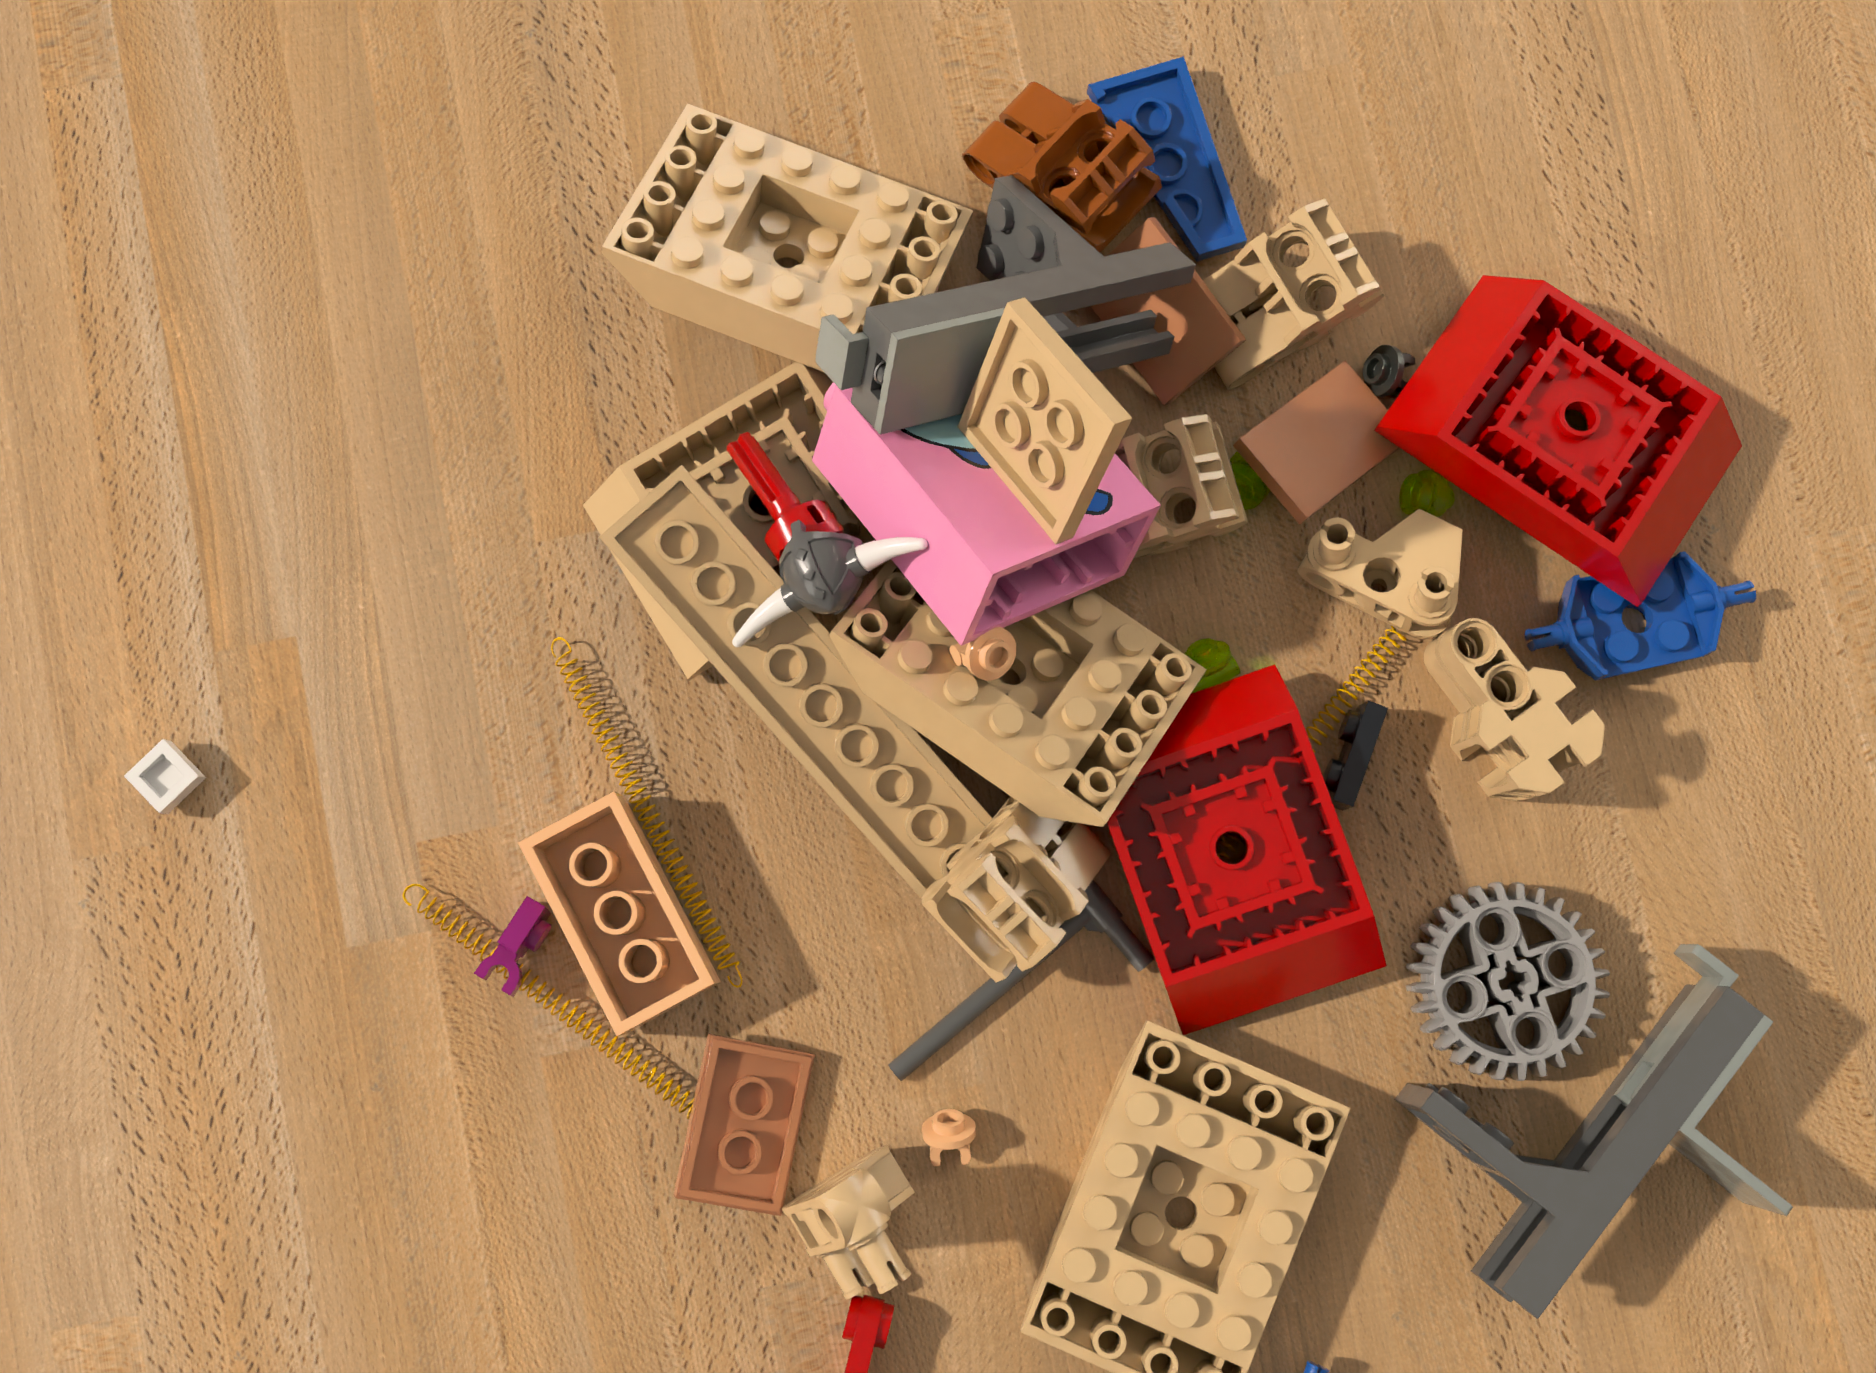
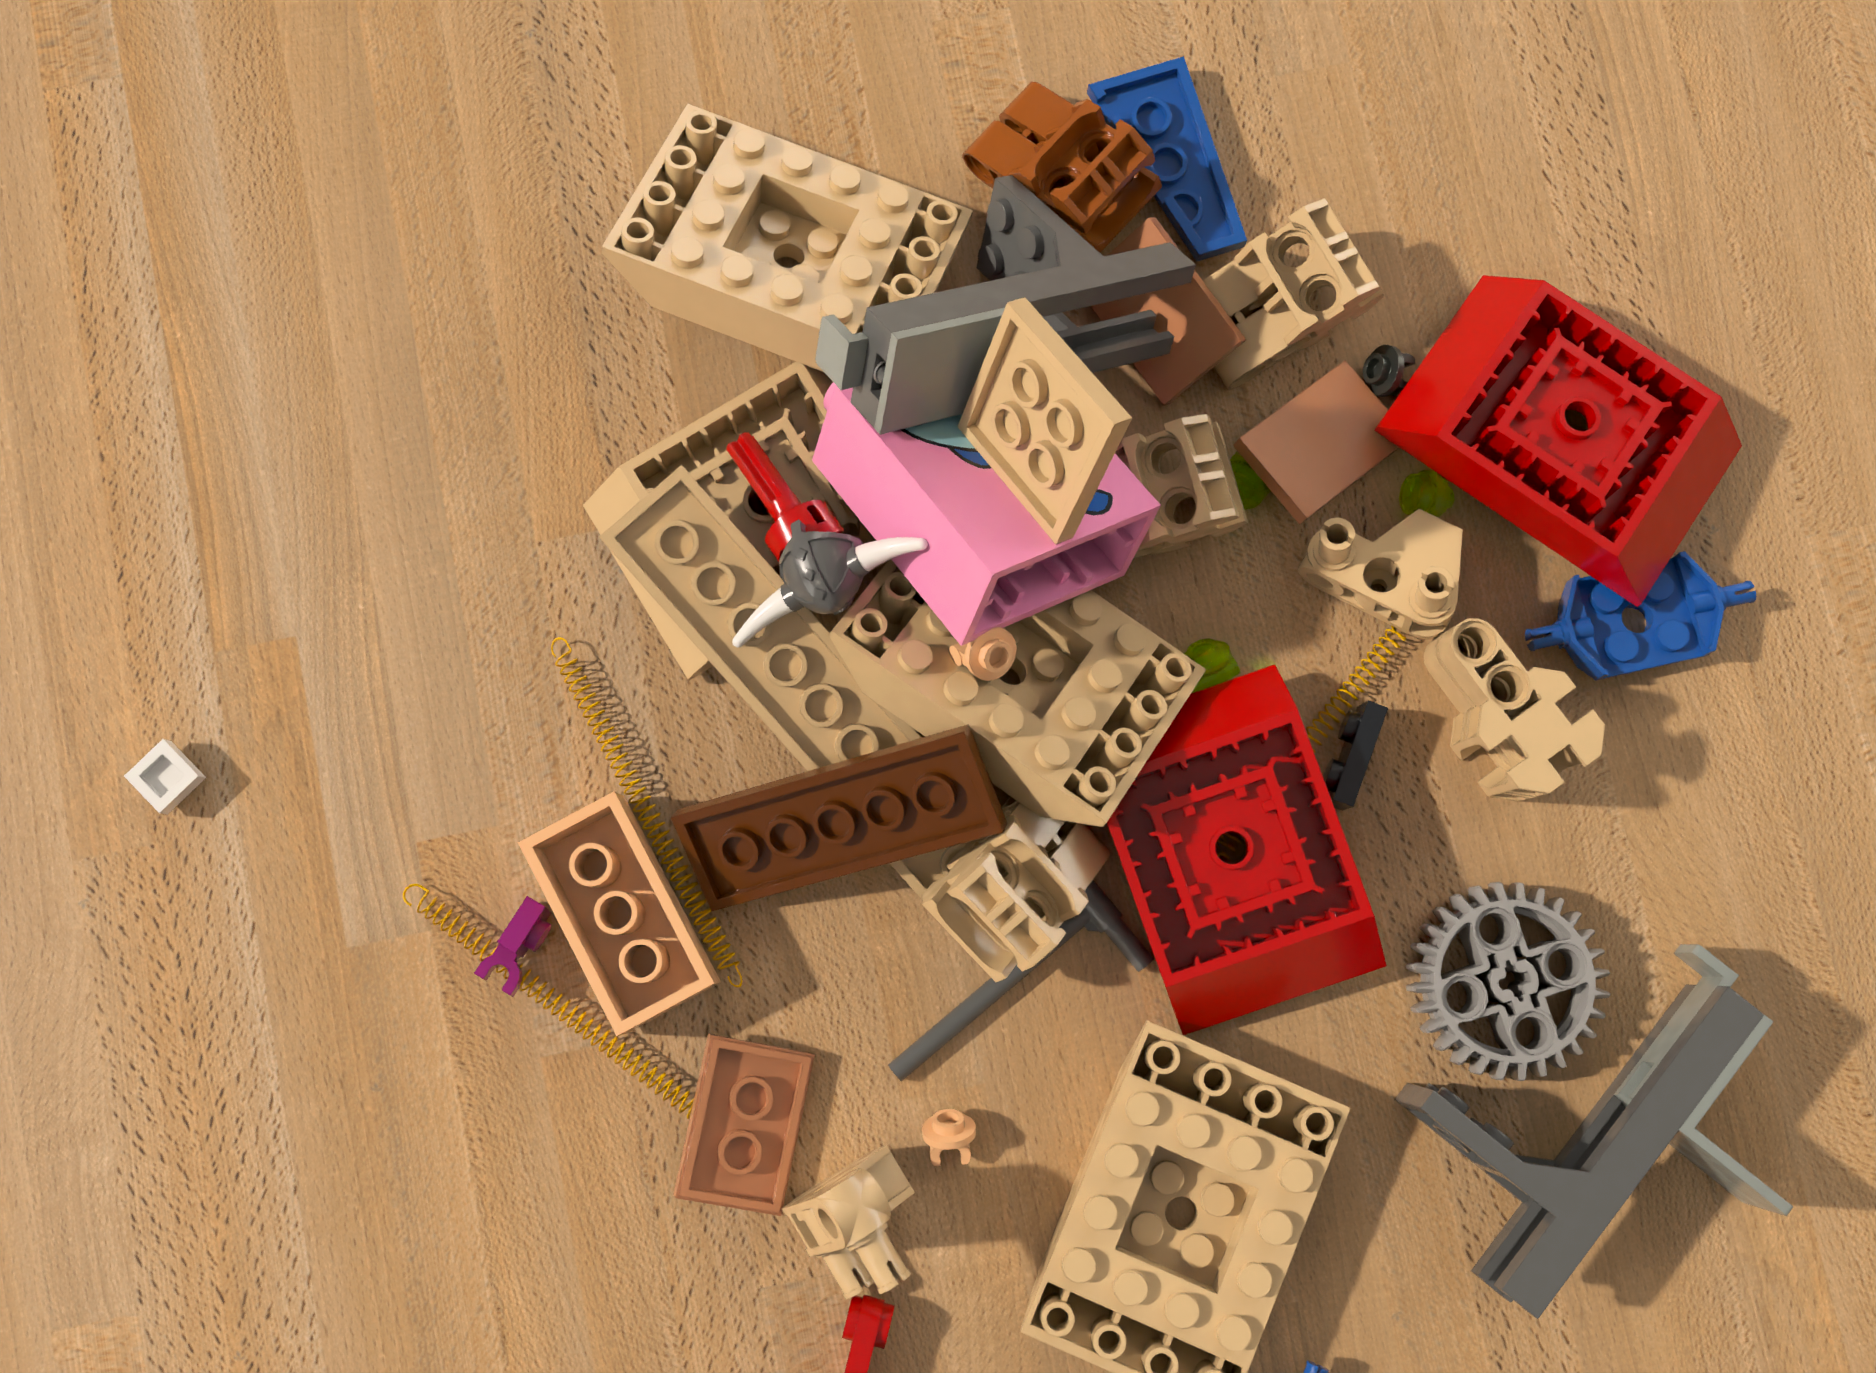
(840, 819): none -> reddish brown plate

